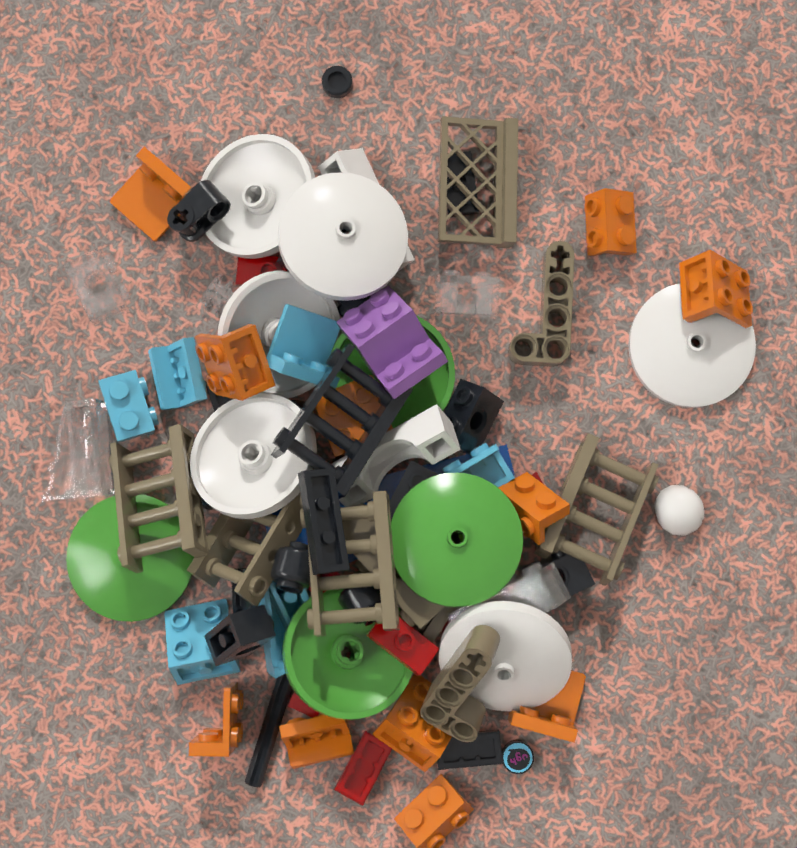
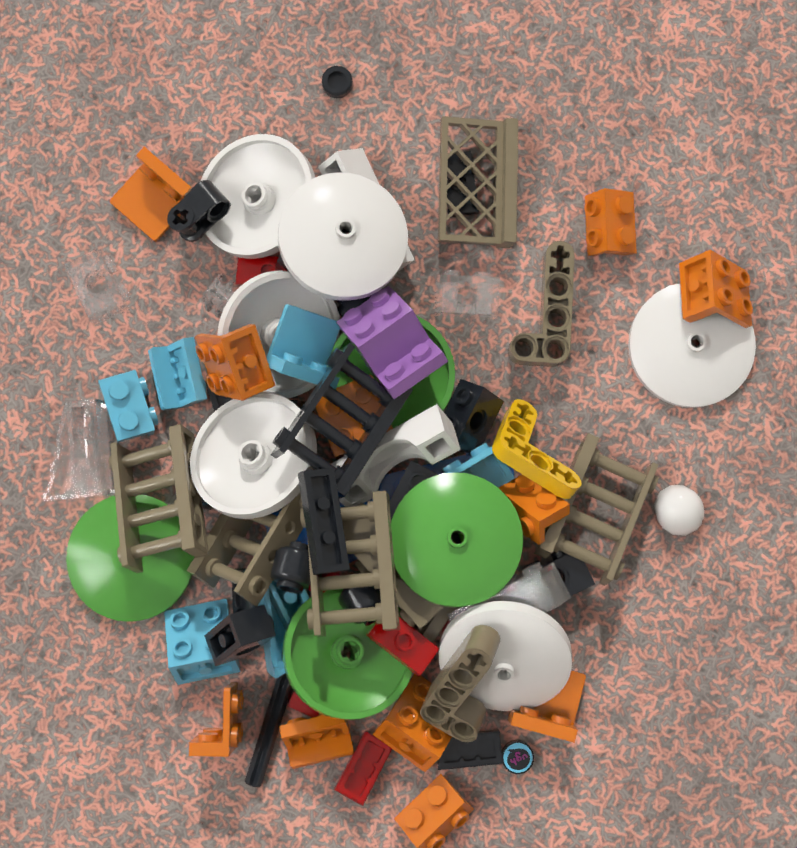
(513, 449): none -> yellow beam

